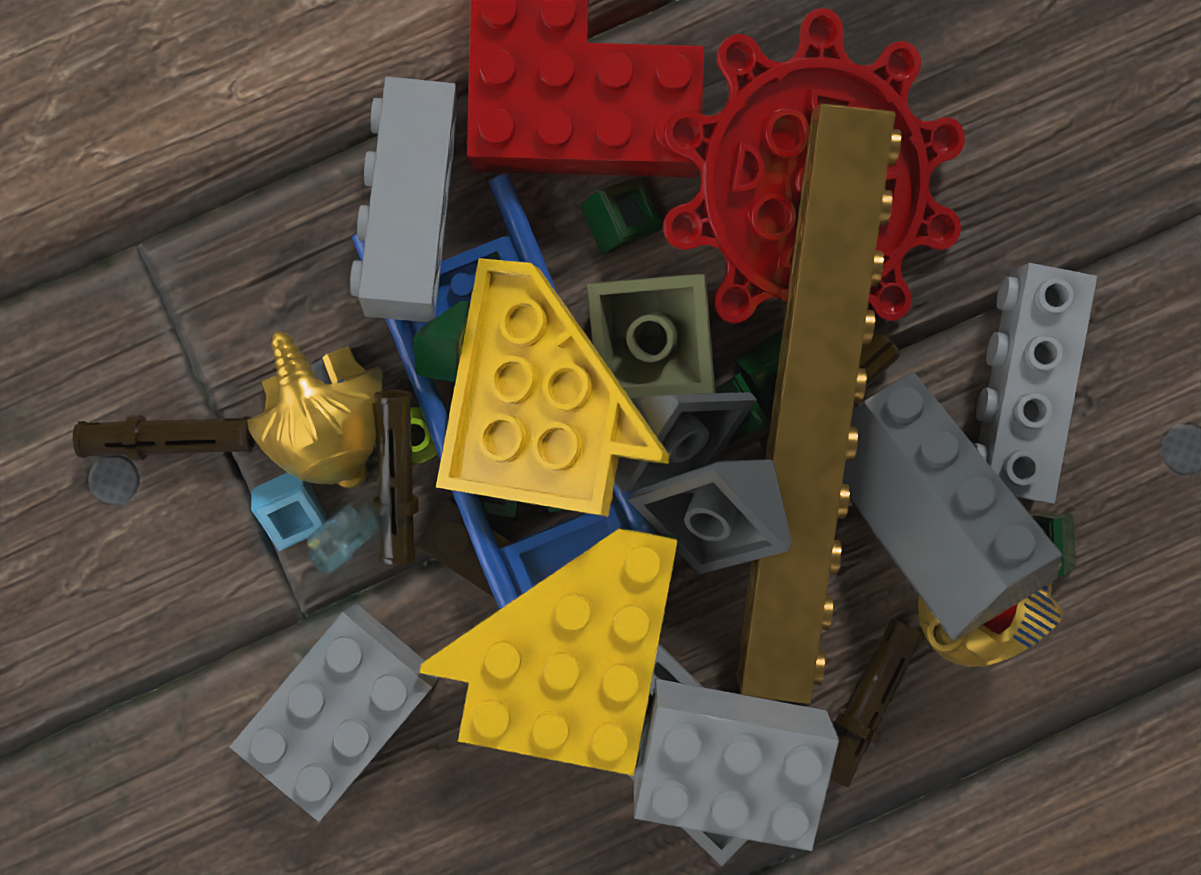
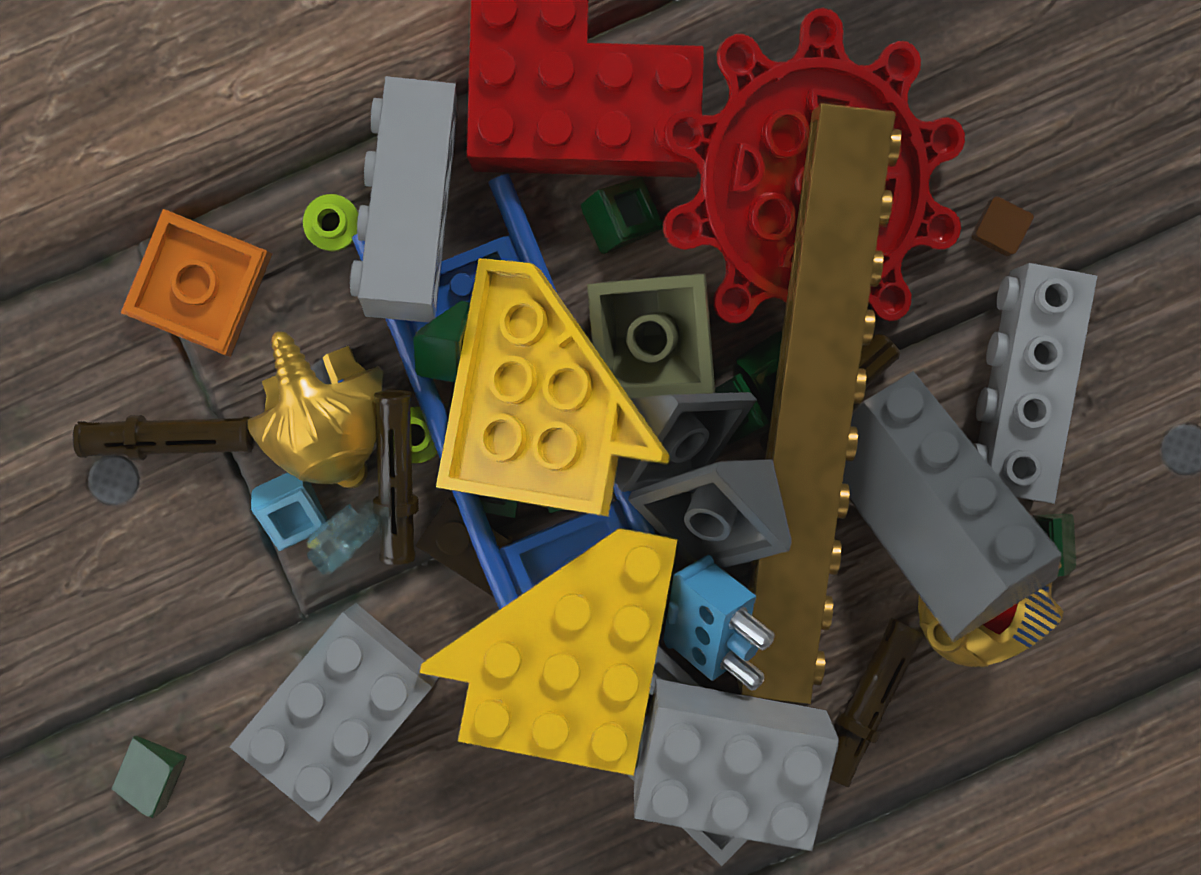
(148, 776): none -> slope
(196, 283): none -> orange tile
(342, 235): none -> lime plate
(714, 623): none -> dark azure piece
(1002, 226): none -> reddish brown piece

